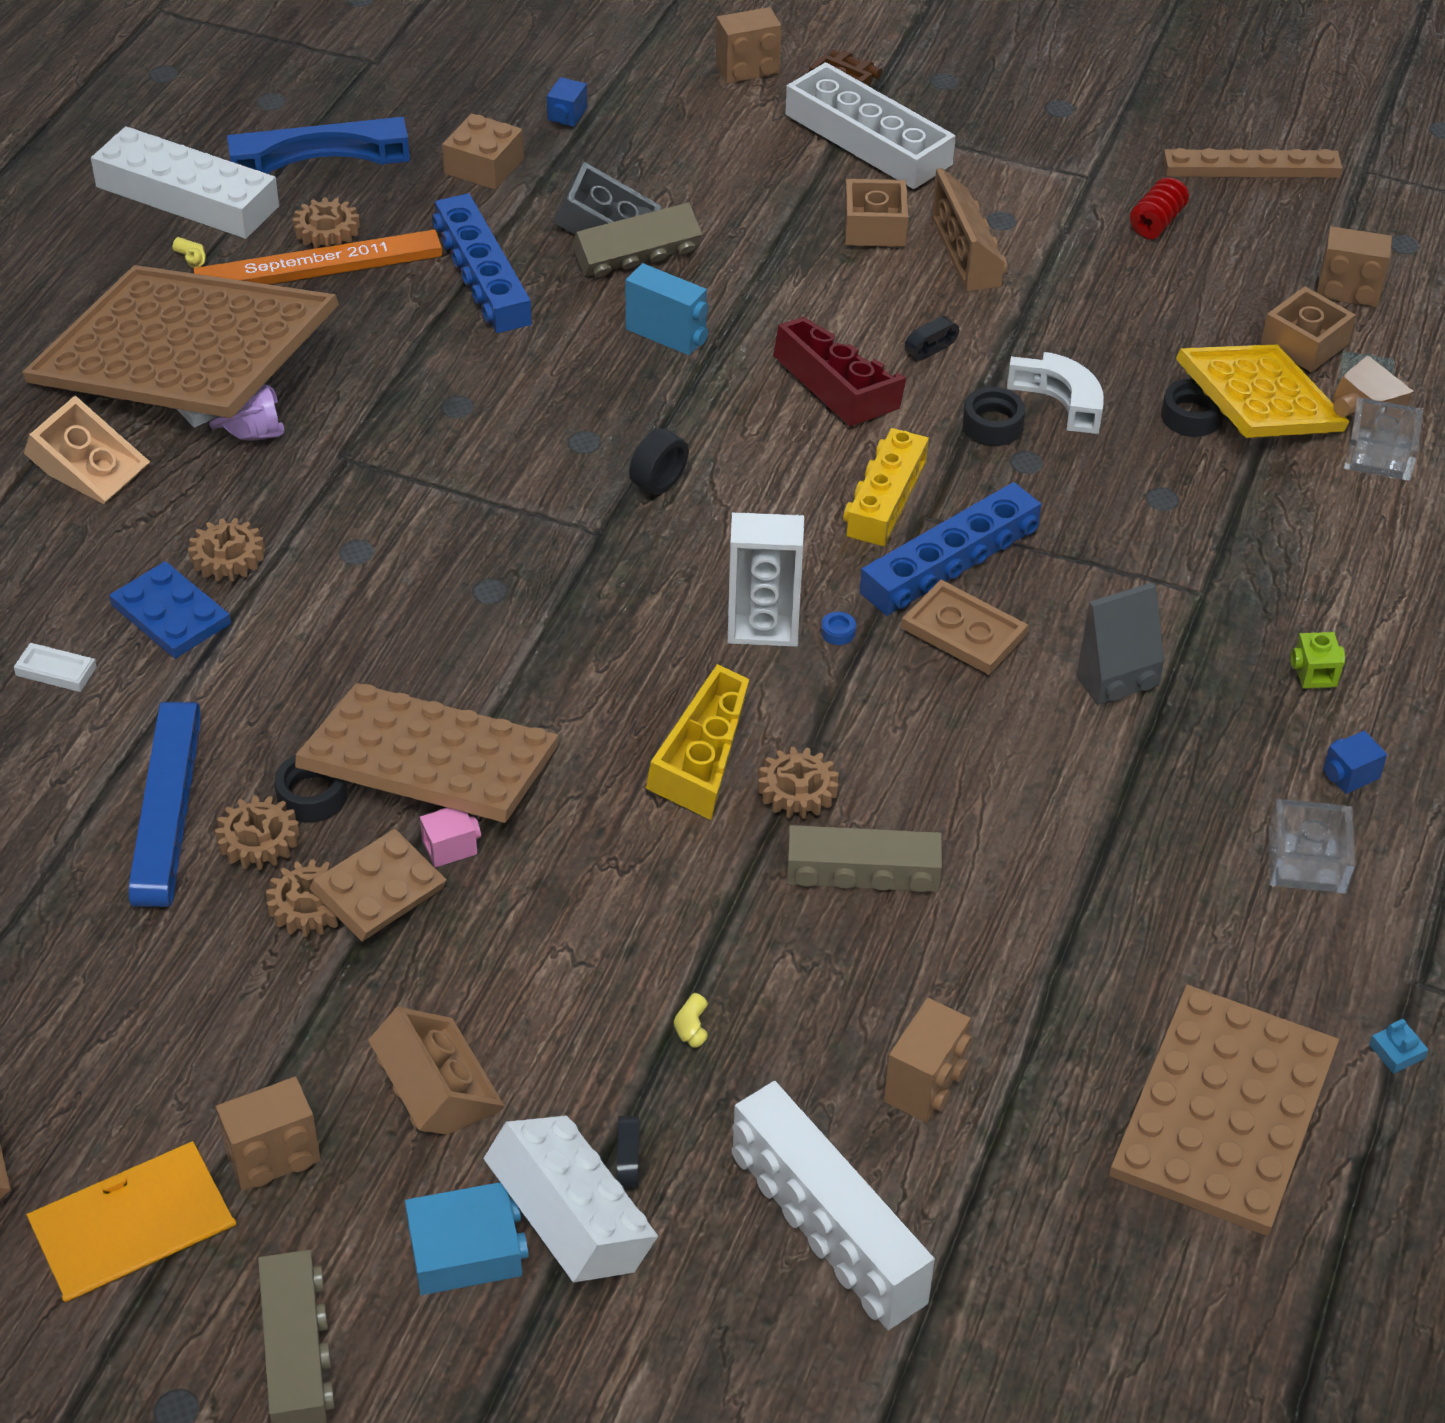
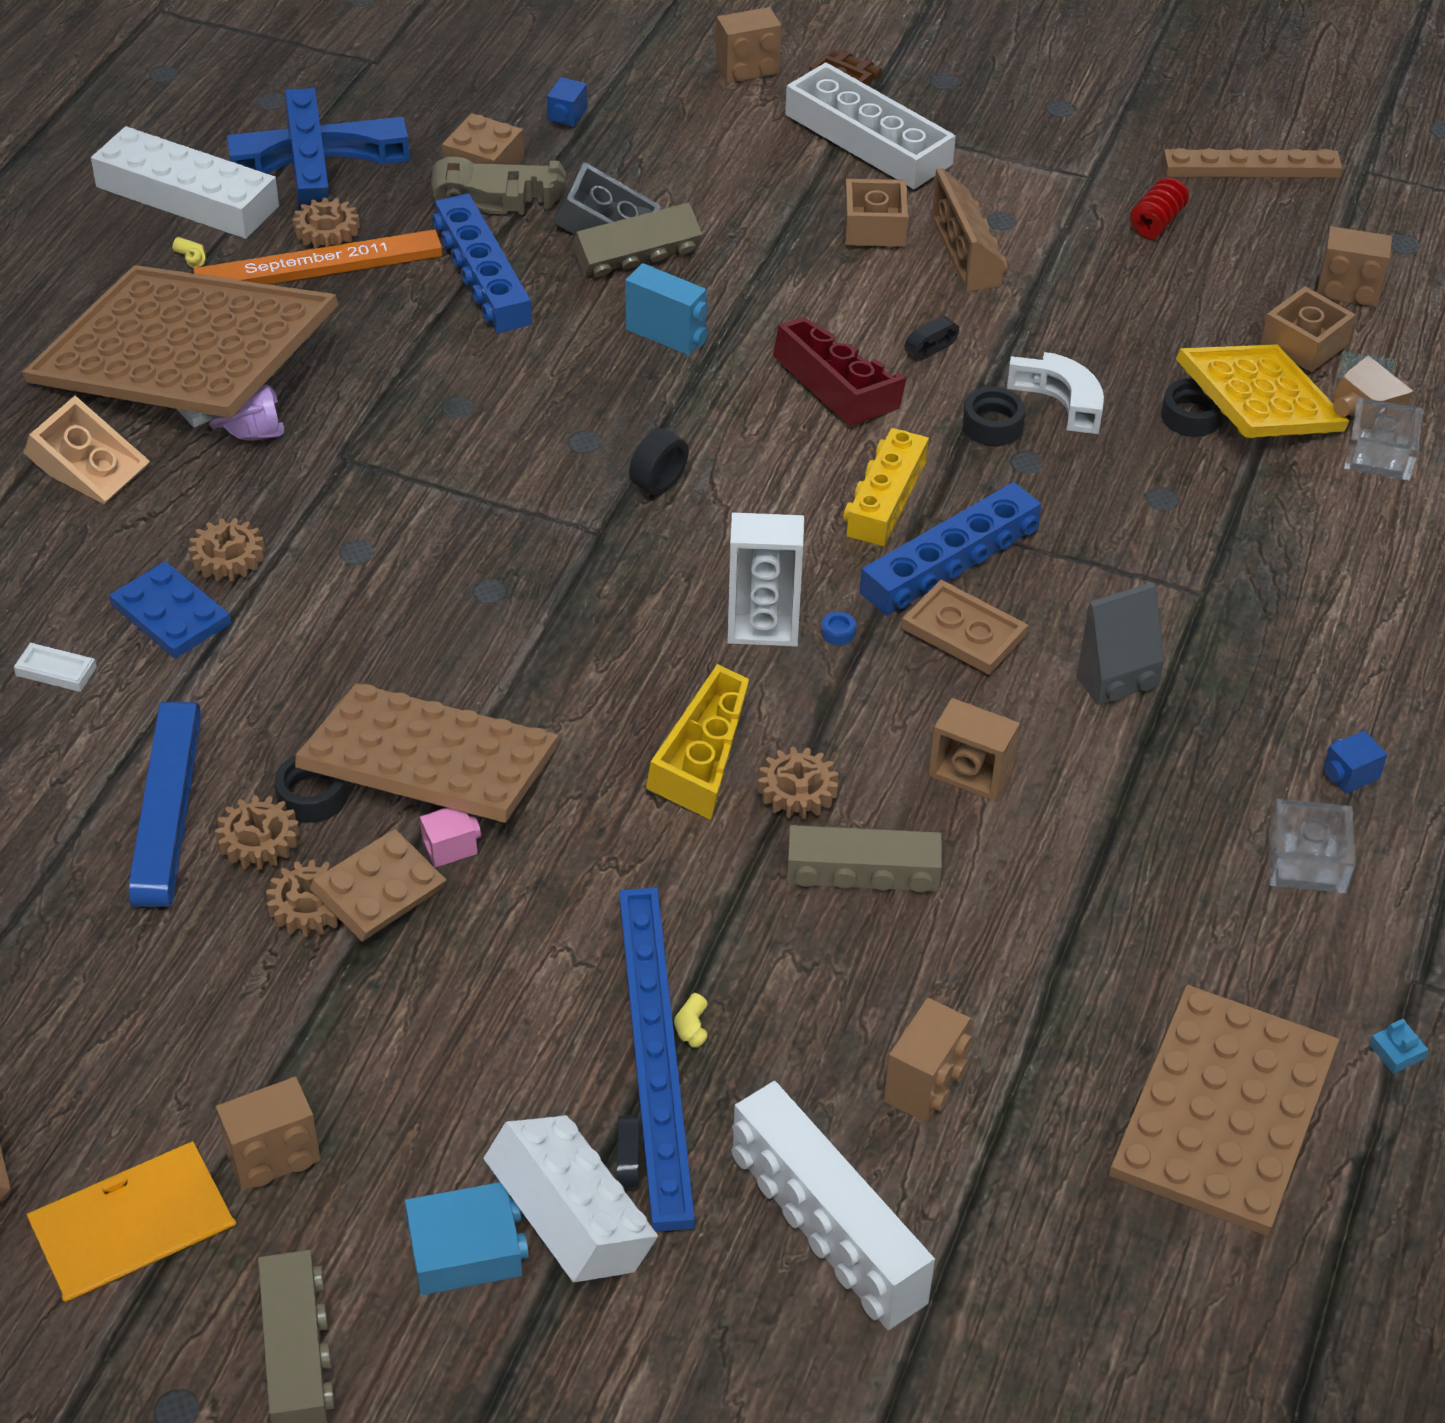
(306, 145): none -> blue brick
(434, 1071): medium nougat slope -> none
(490, 184): none -> dark tan piece
(656, 1062): none -> blue plate
(973, 749): none -> medium nougat brick
(1318, 659): lime brick -> none

